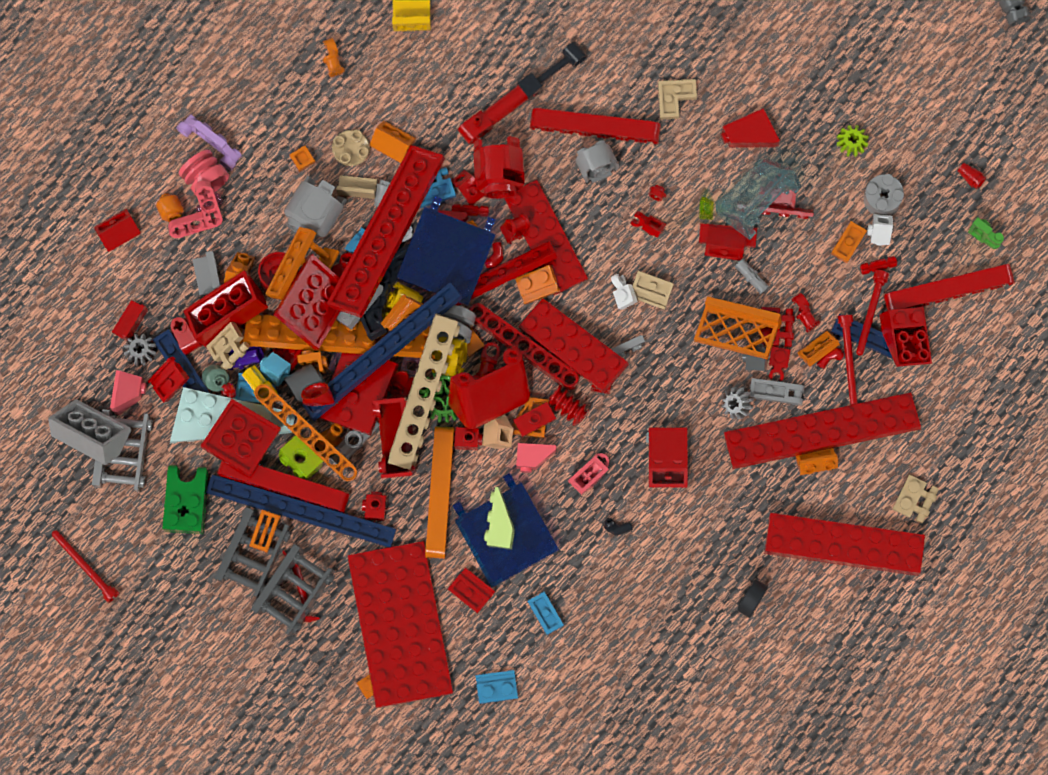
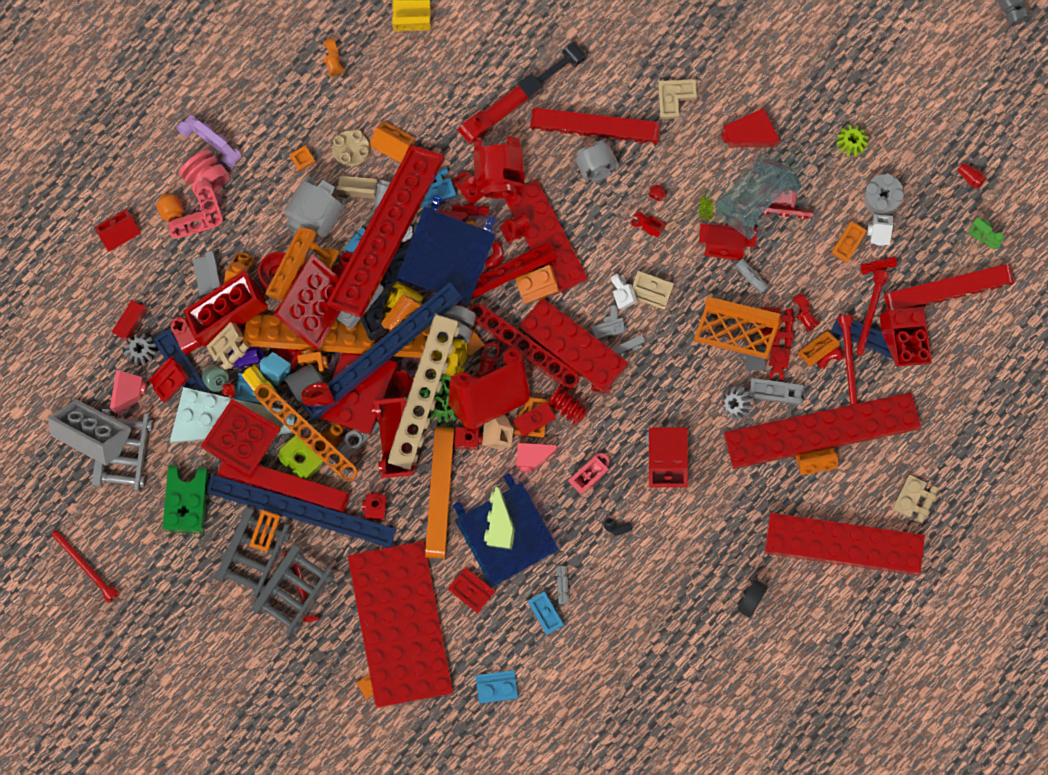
(562, 583): none -> light grey axle
(611, 327): none -> light grey piece

